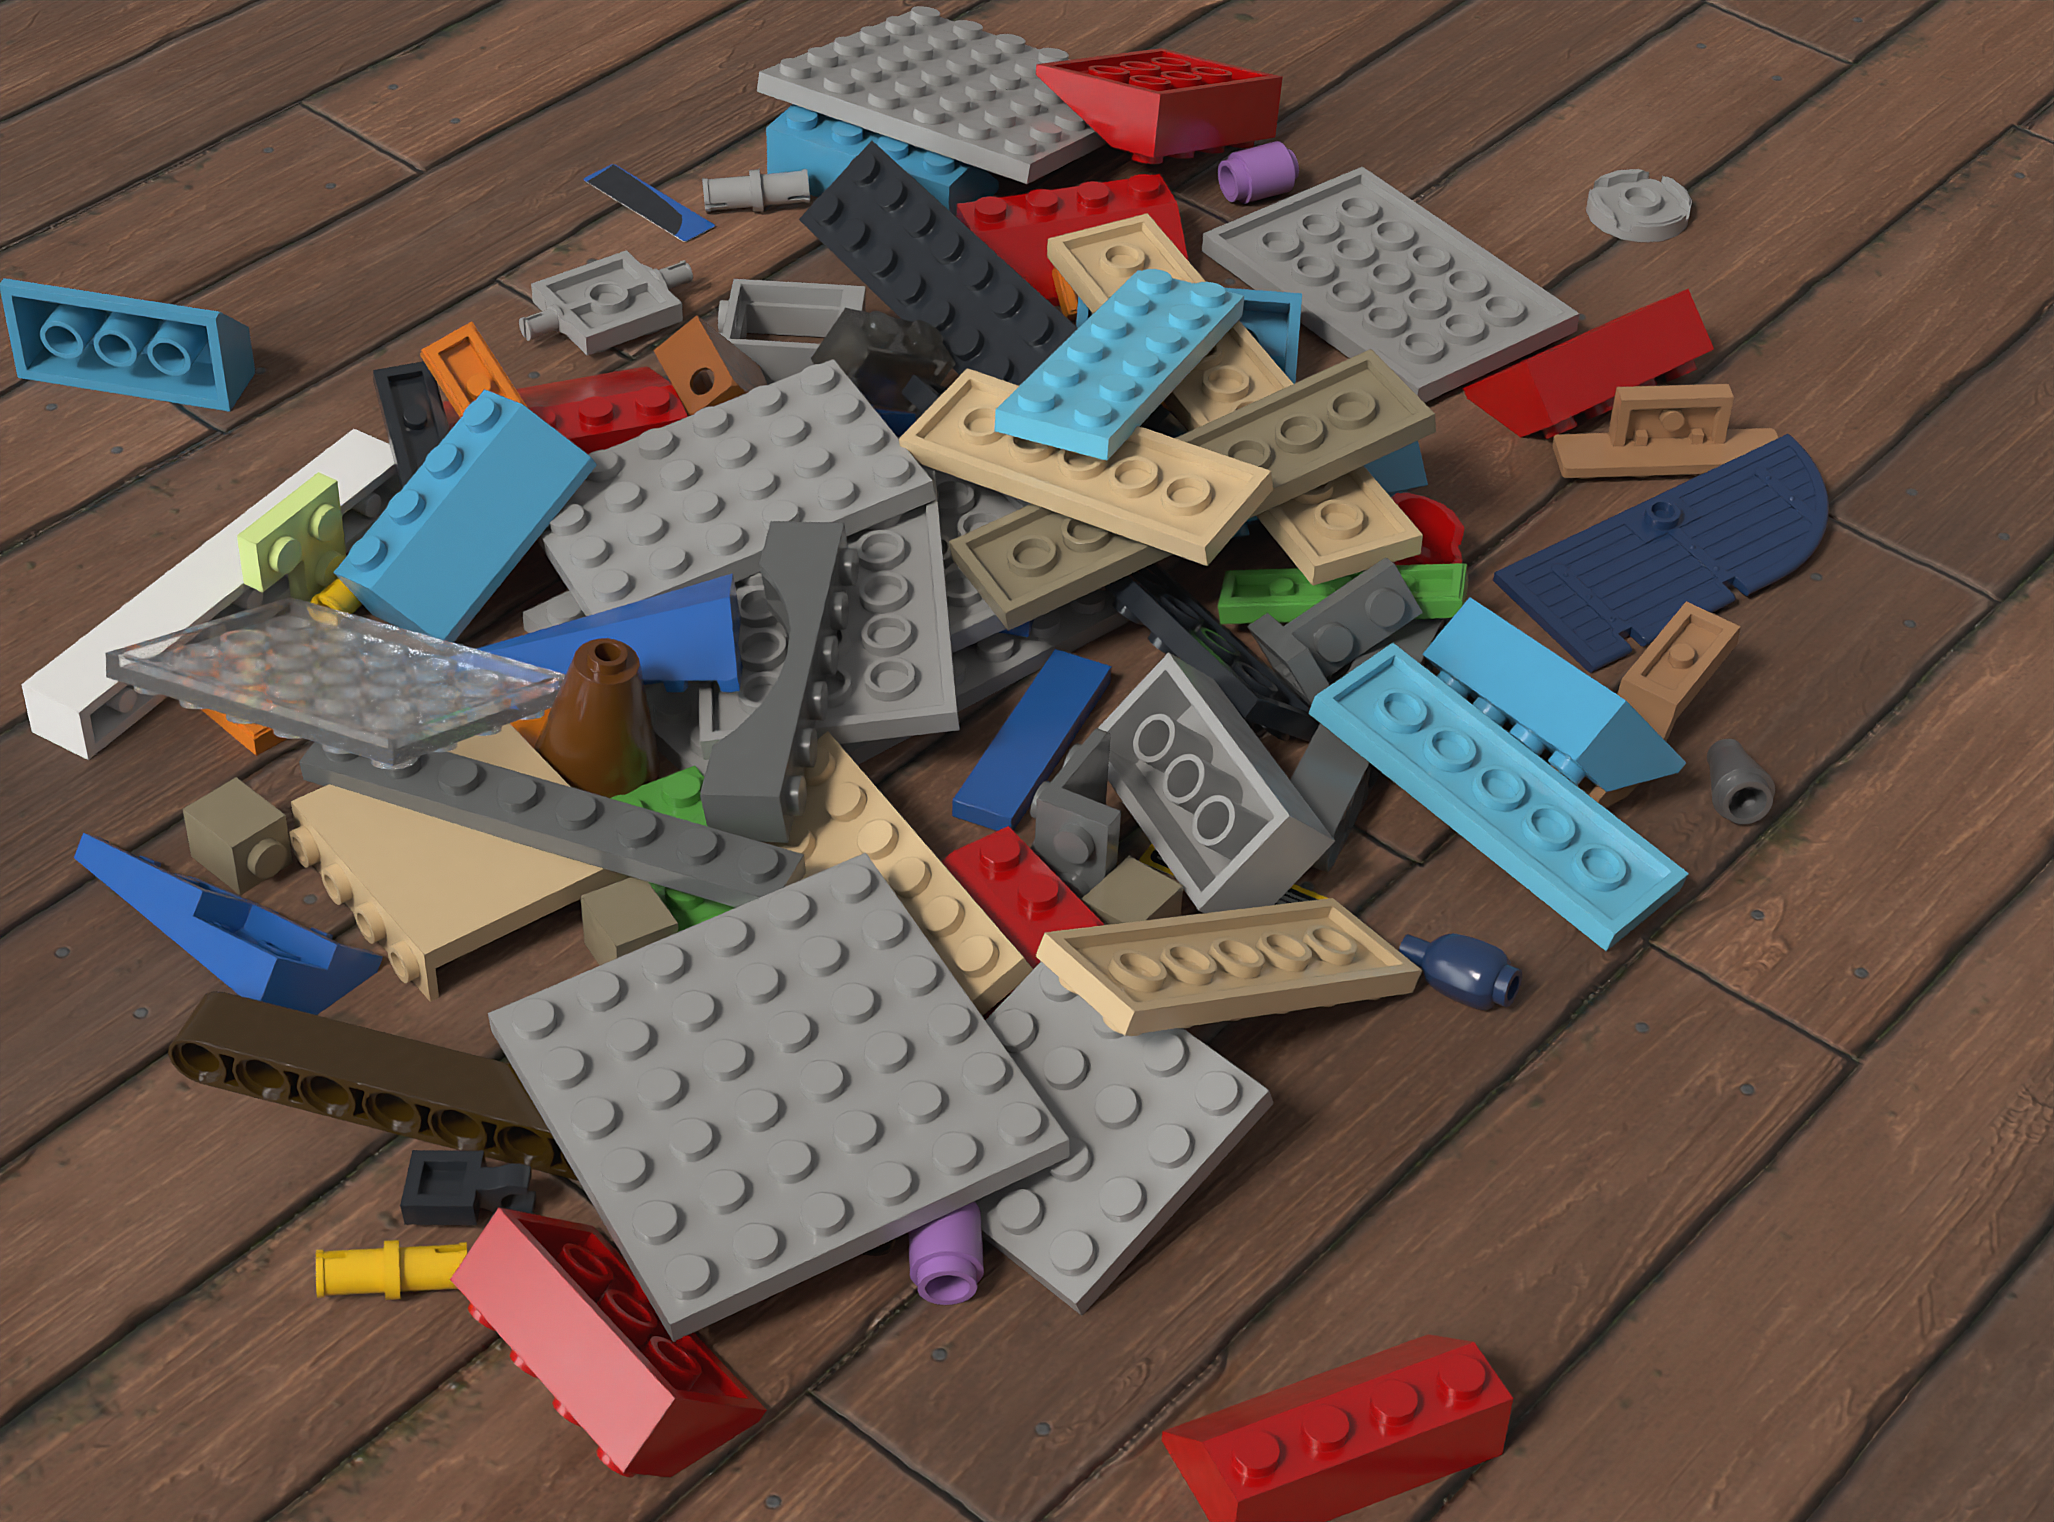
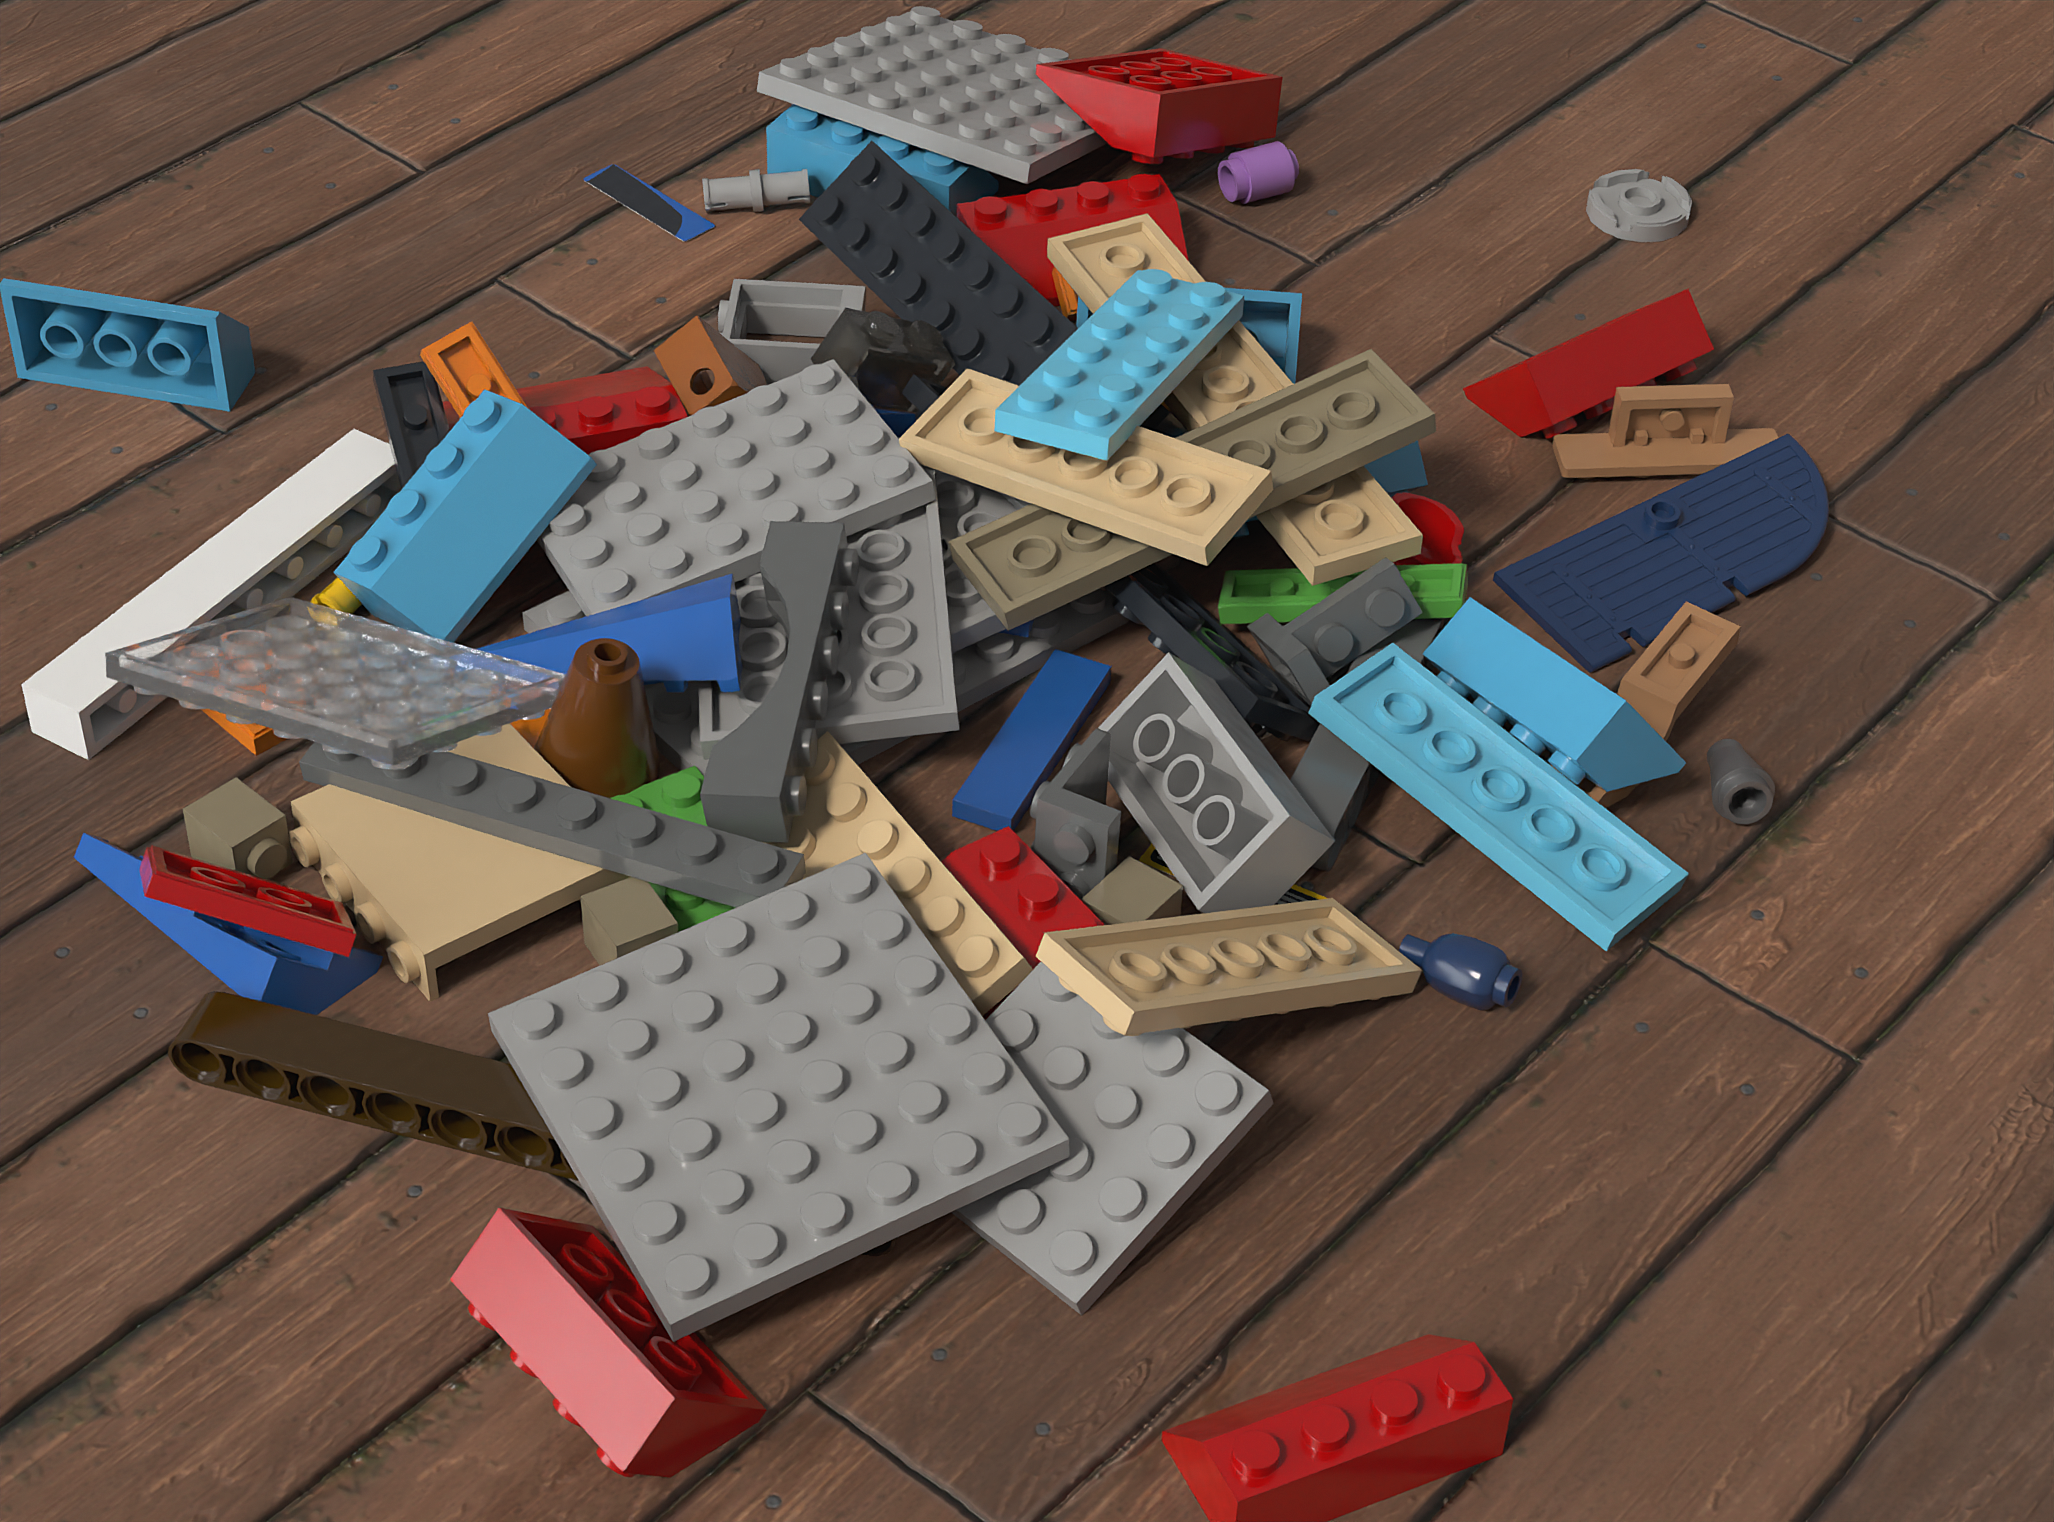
(246, 900): none -> red tile
(297, 539): yellowish green plate -> none
(387, 1269): yellow pin -> none
(455, 1184): black plate -> none
(607, 302): light grey plate -> none
(948, 1256): medium lavender brick -> none
(1392, 282): light grey plate -> none

